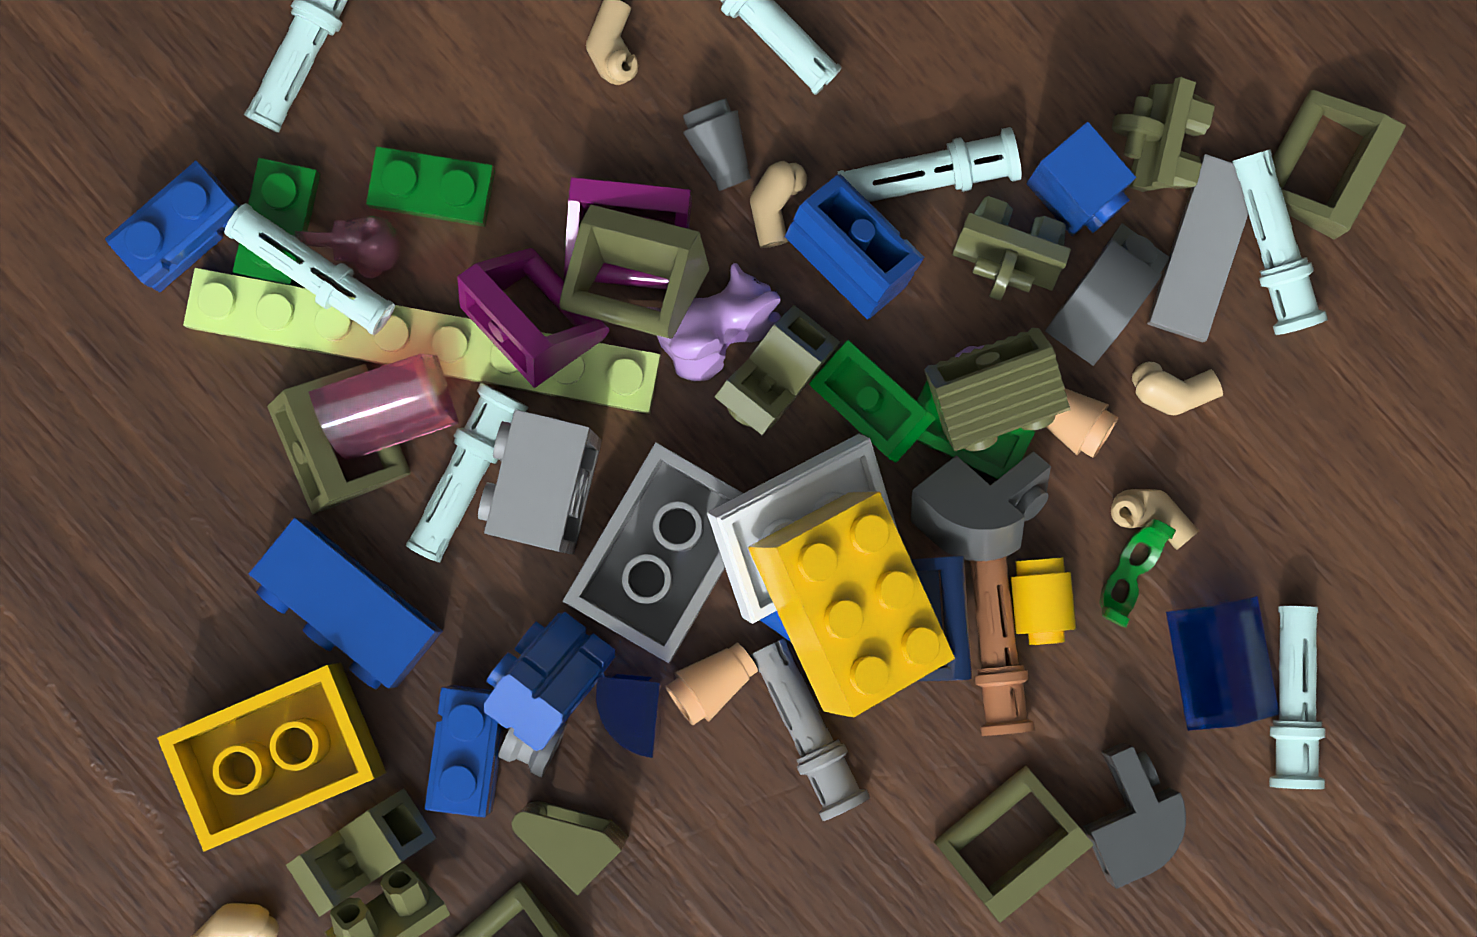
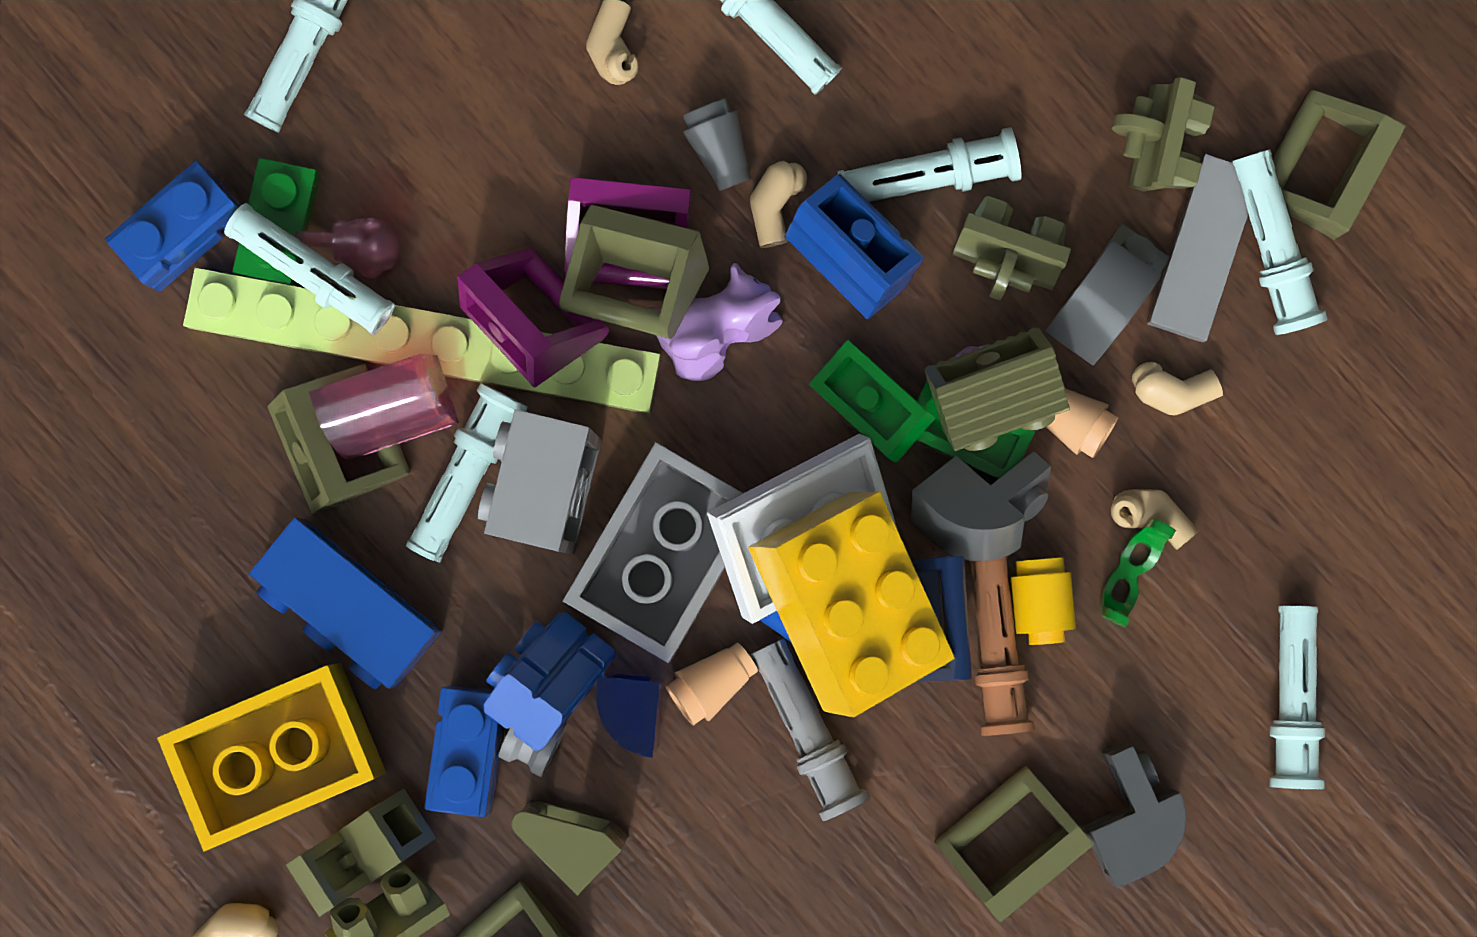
(430, 186): green plate -> none
(777, 370): olive brick -> none
(1082, 181): blue brick -> none
(1222, 664): clear blue brick -> none

